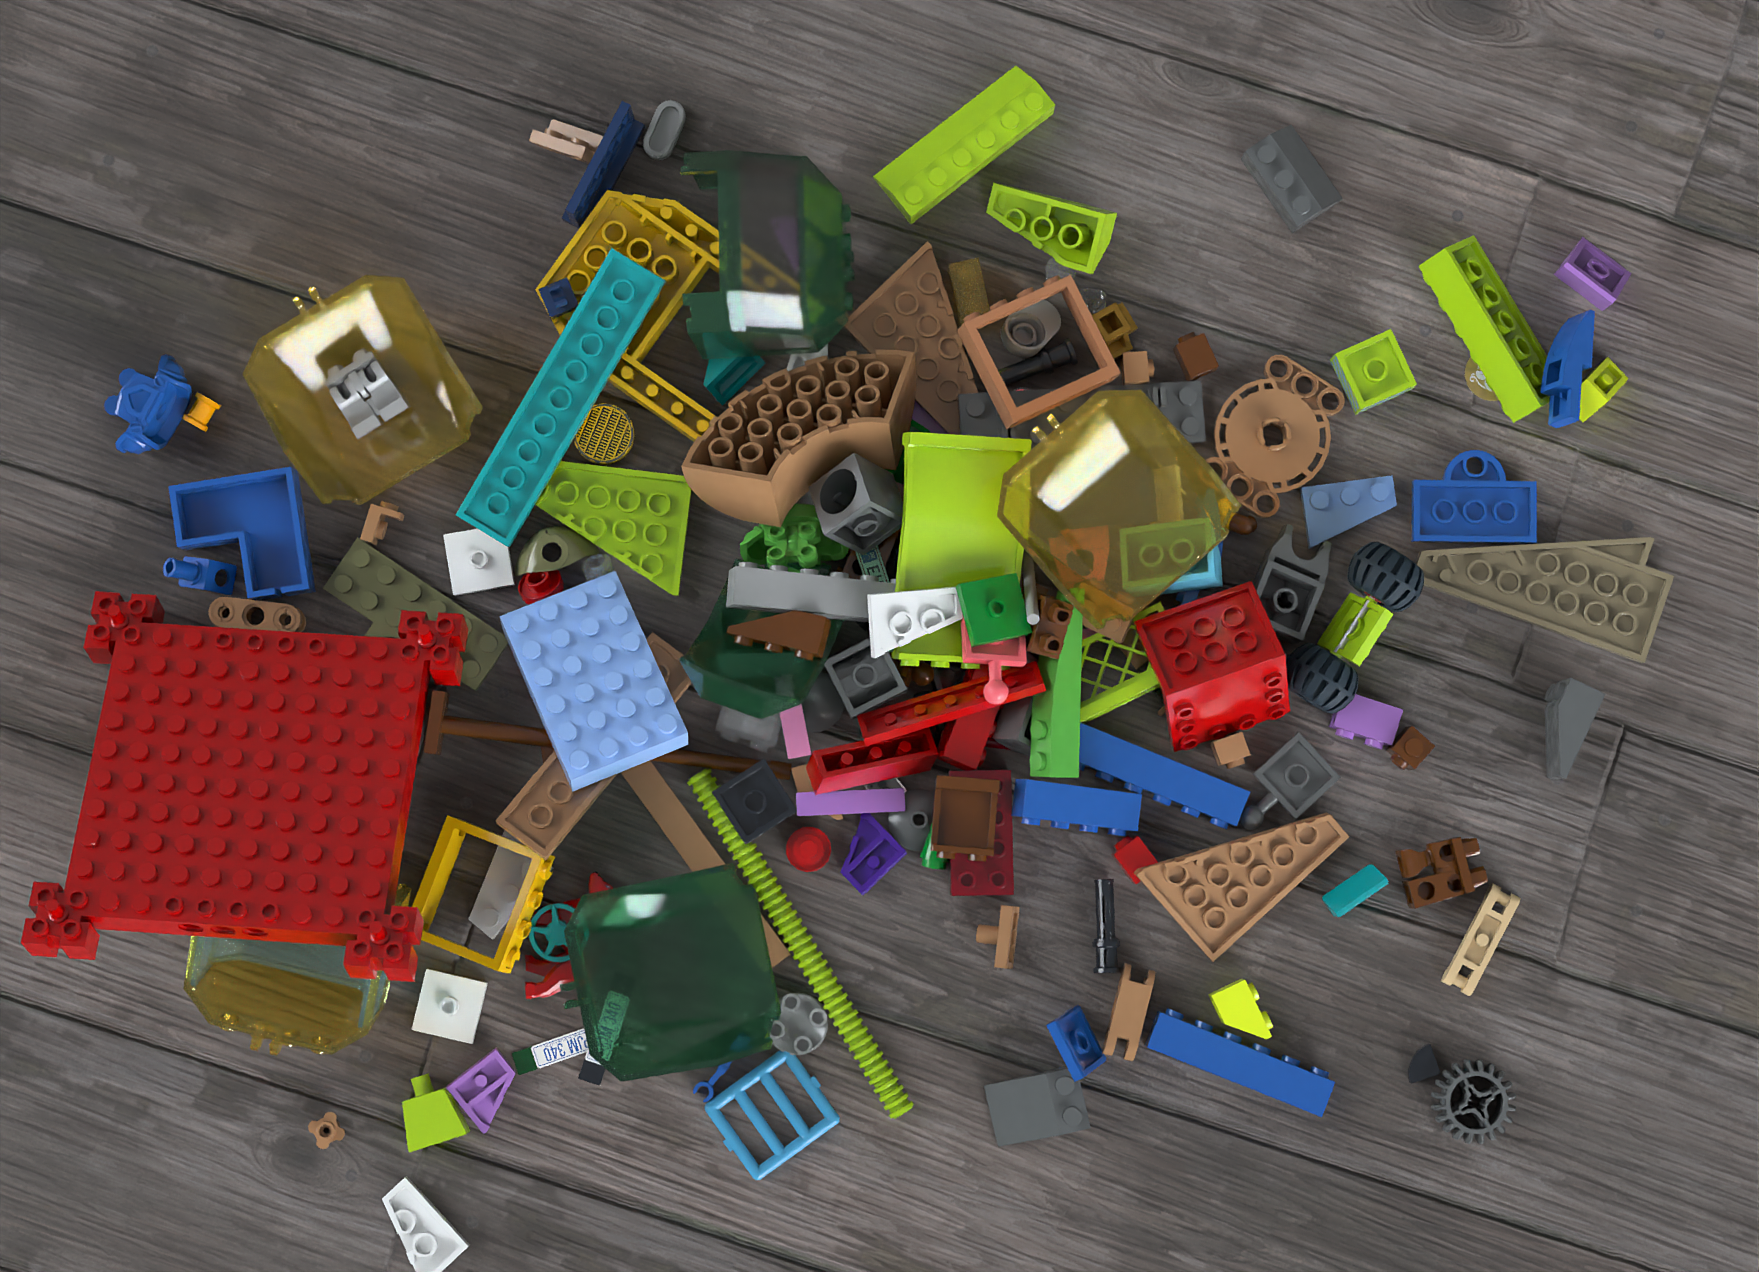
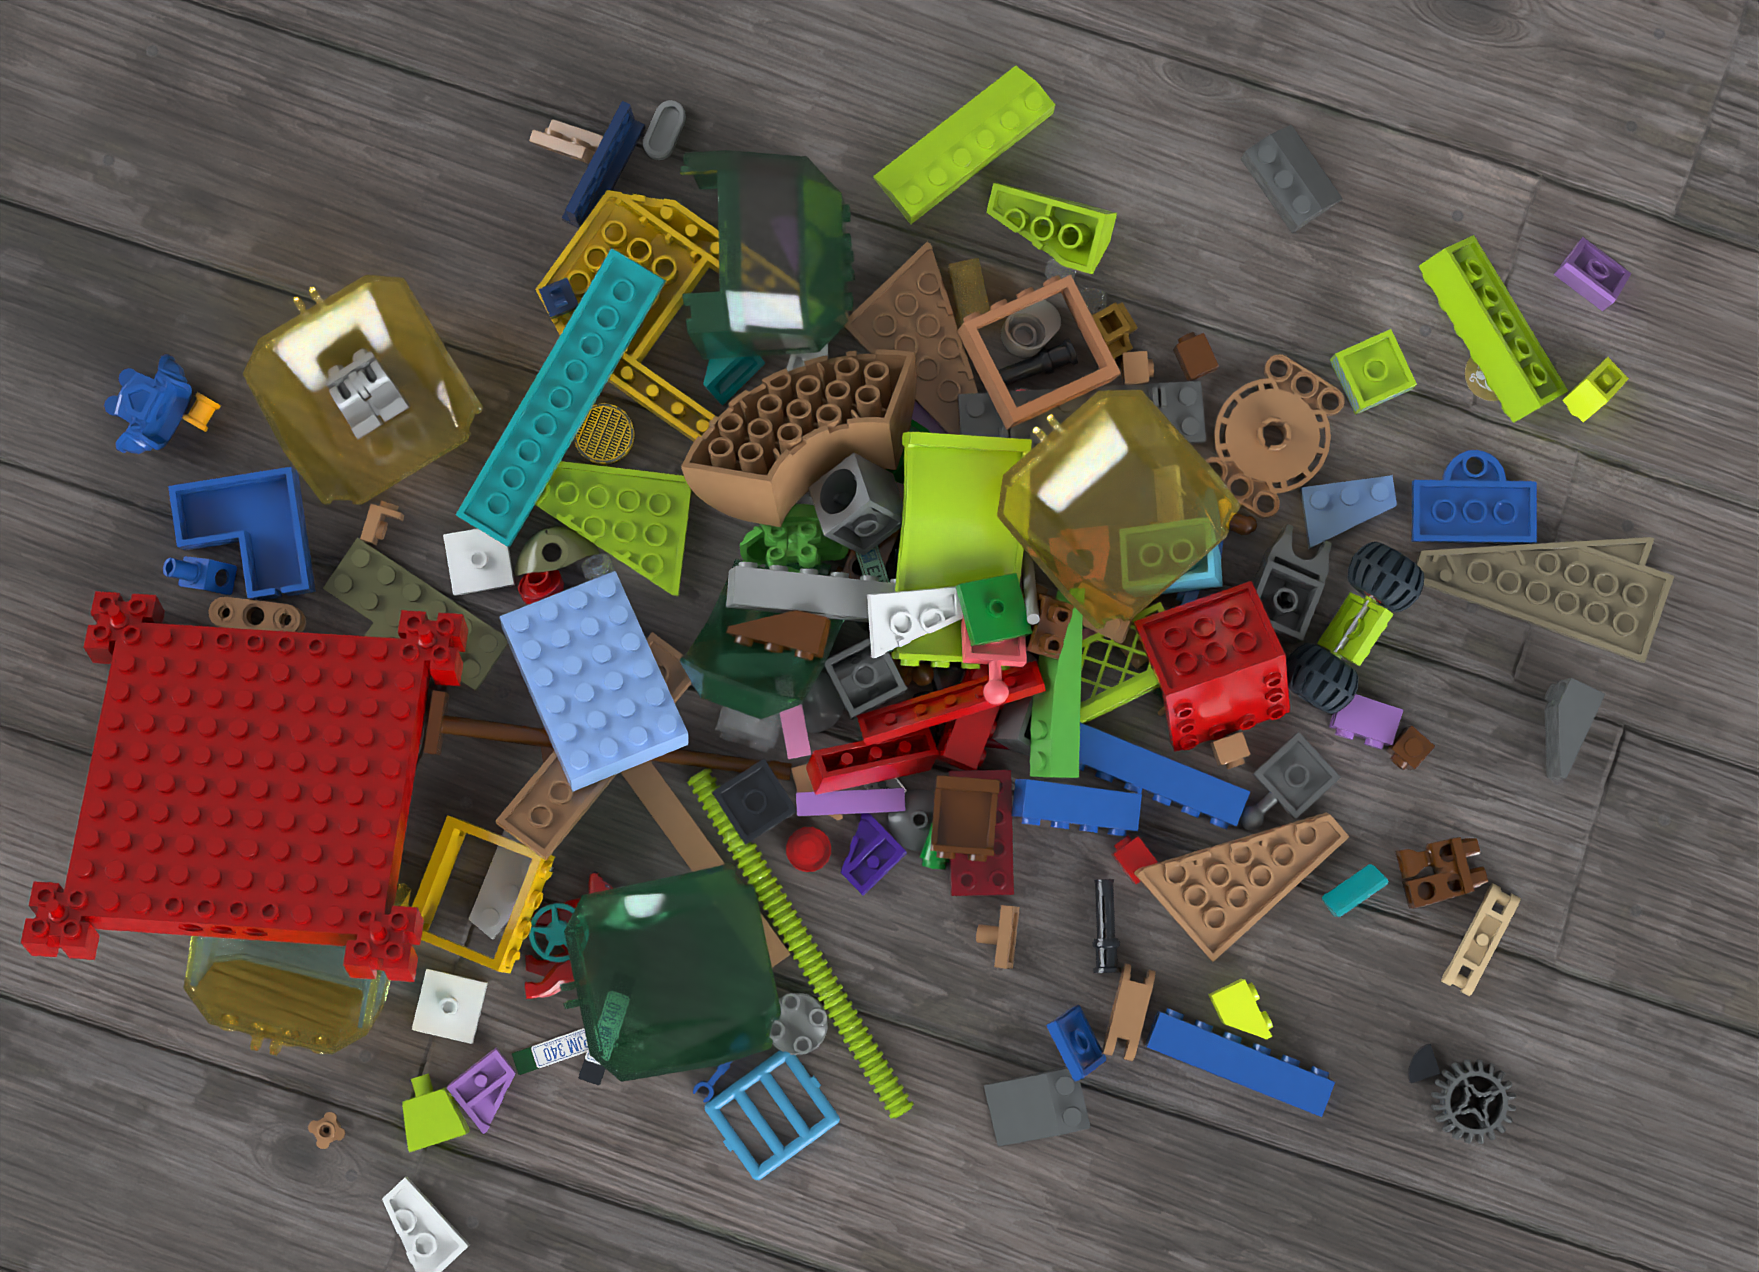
(1563, 368): blue slope -> none

